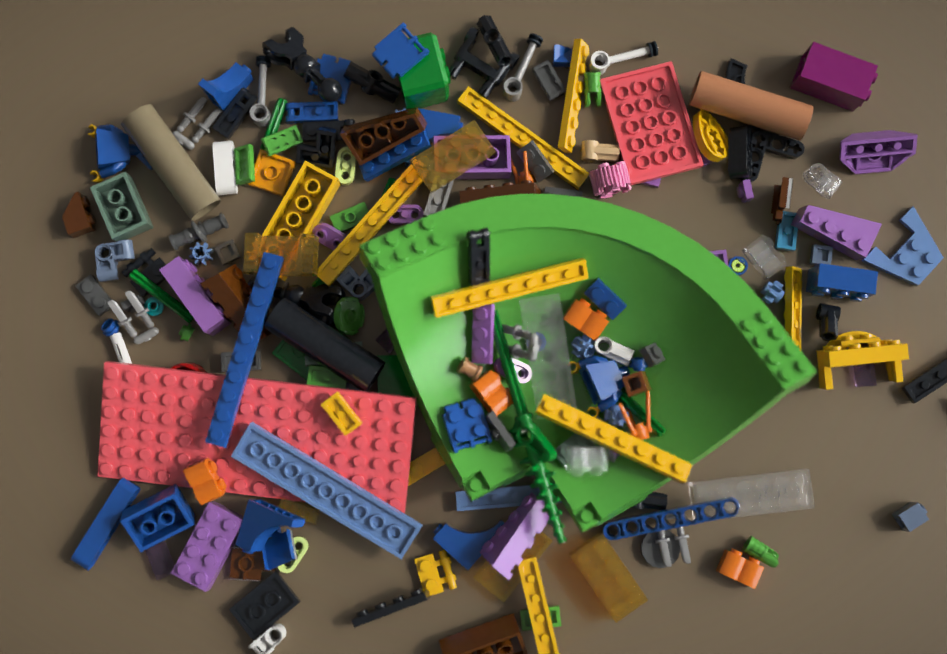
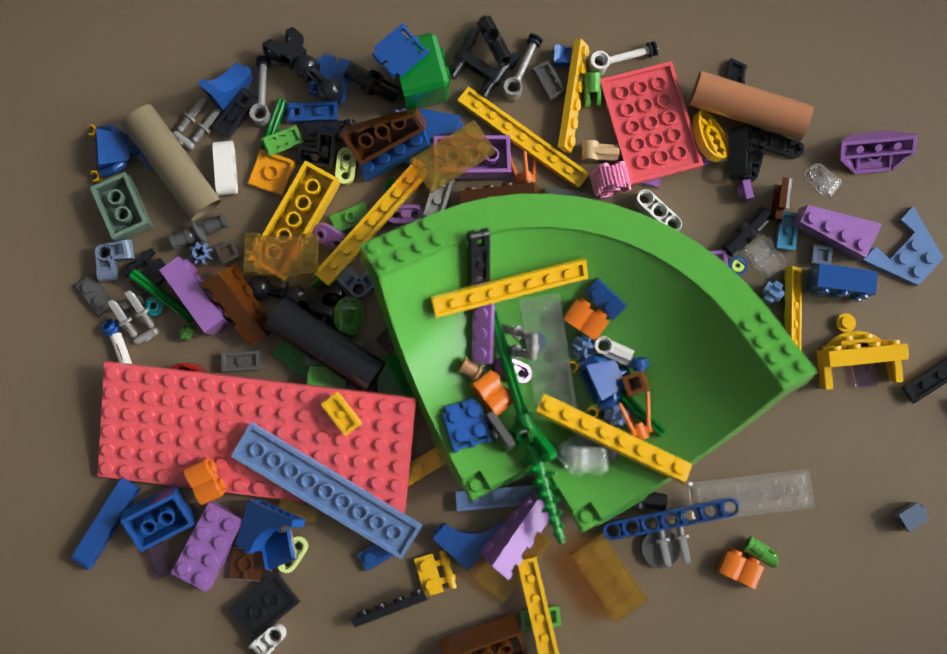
(77, 216): reddish brown slope -> none
(244, 164): bright green plate -> none
(244, 350): blue plate -> none
(373, 556): none -> blue plate
(537, 163): dark grey plate -> none
(652, 355): dark grey plate -> none
(655, 203): none -> white beam
(747, 231): none -> black piece
(828, 321): black piece -> none
(834, 77): magenta brick -> none
(845, 322): none -> yellow plate

